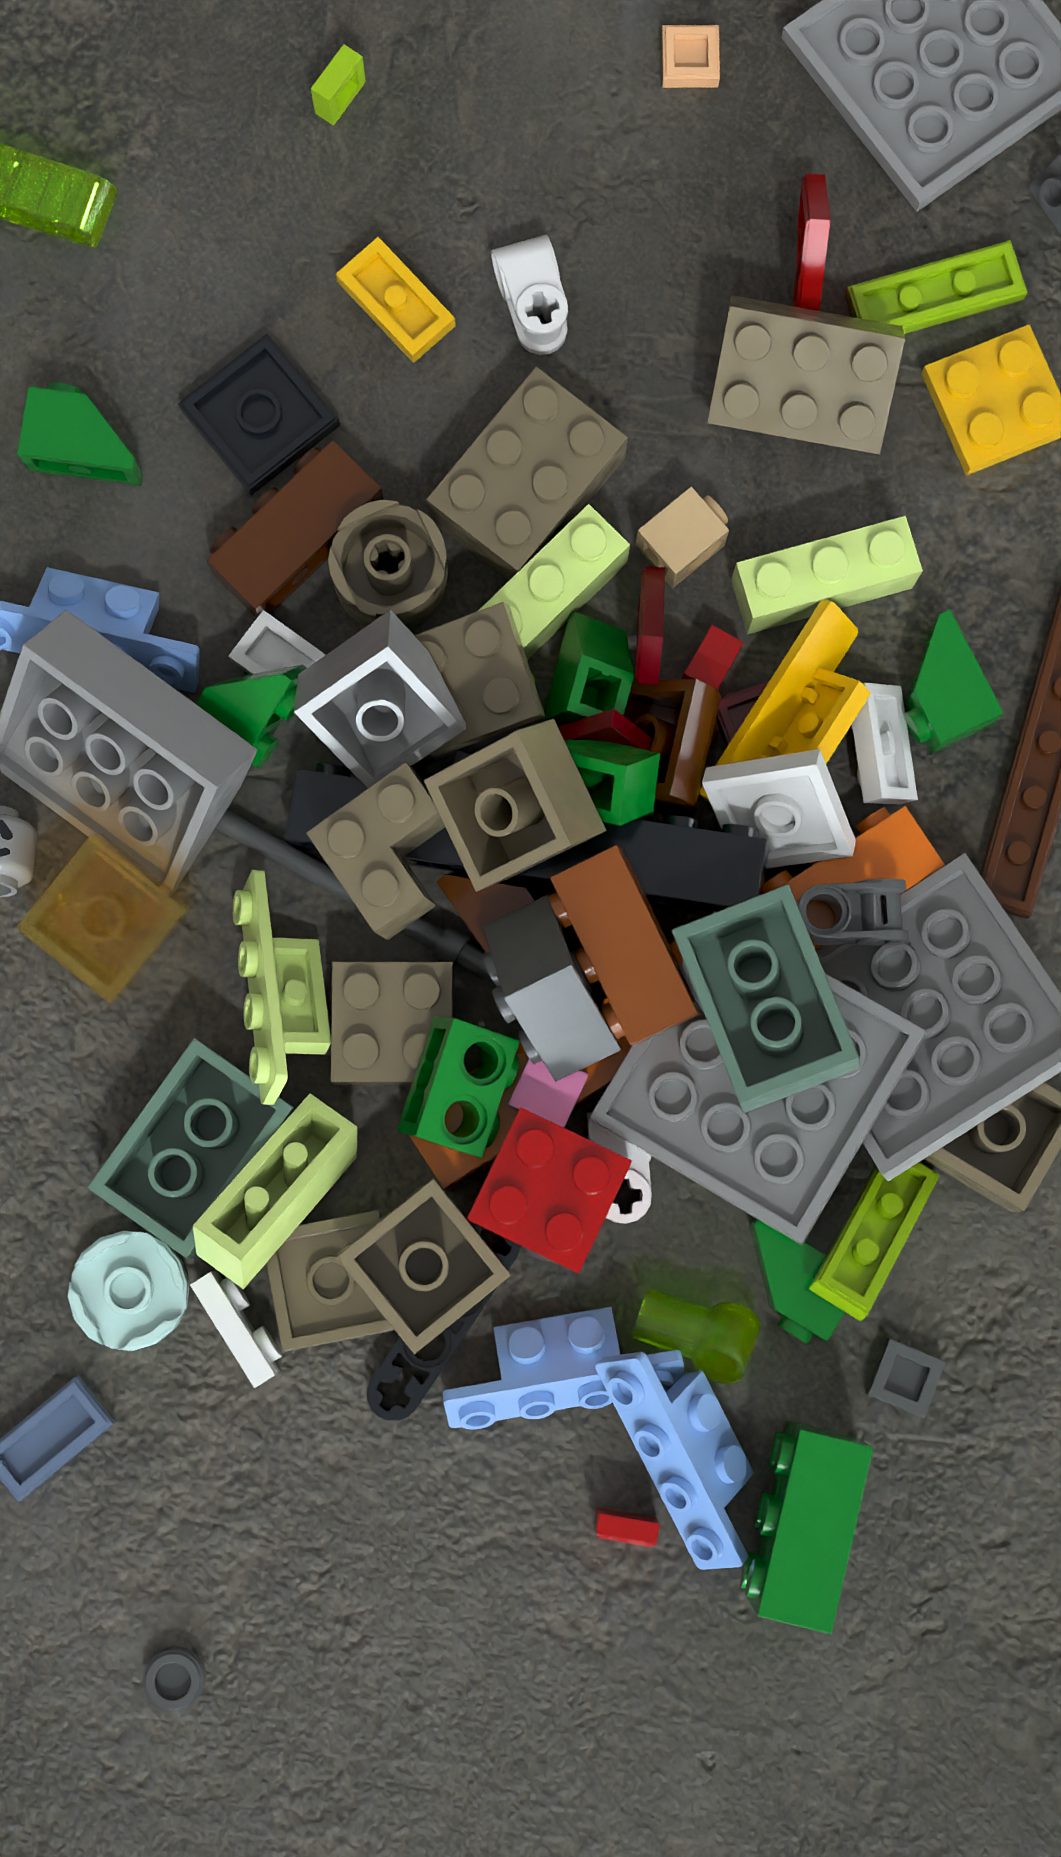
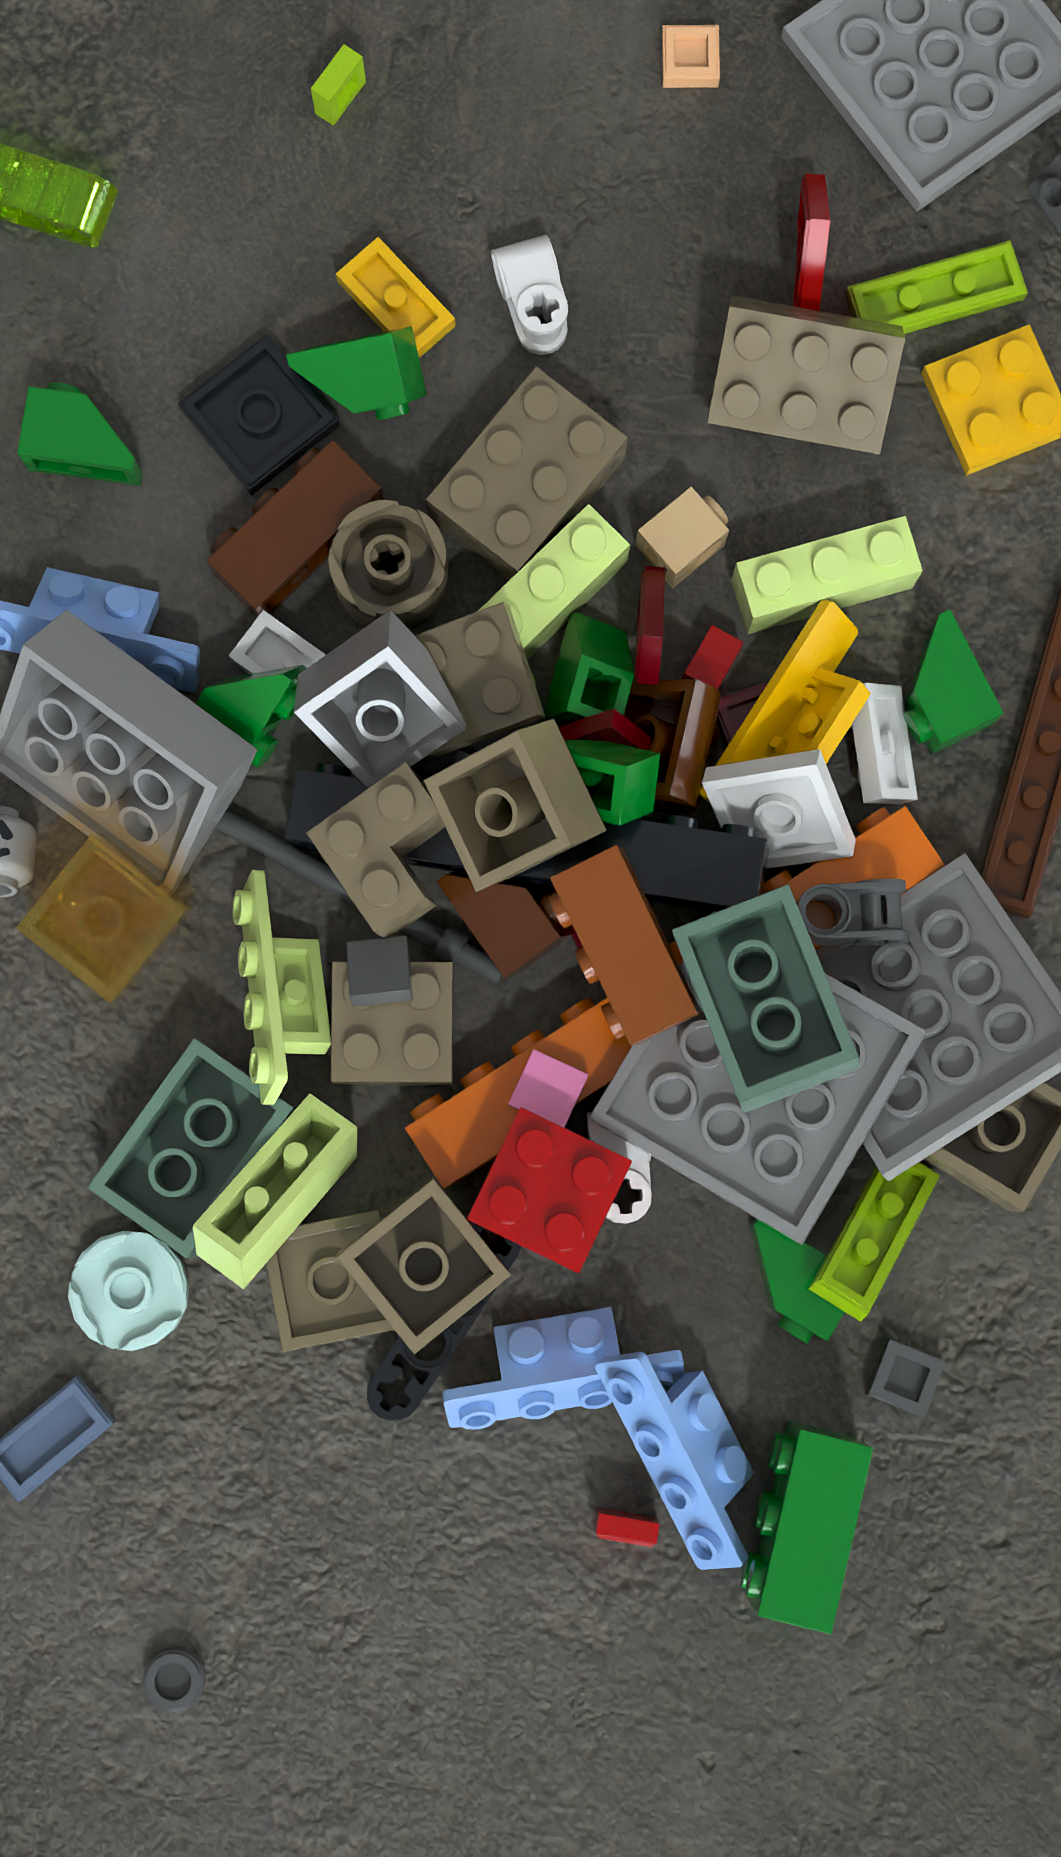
(252, 1348): white plate -> none
(366, 371): none -> green slope
(379, 971): none -> dark grey tile
(444, 1080): green brick -> none
(547, 990): dark grey brick -> none
(714, 1338): clear neon green piece -> none

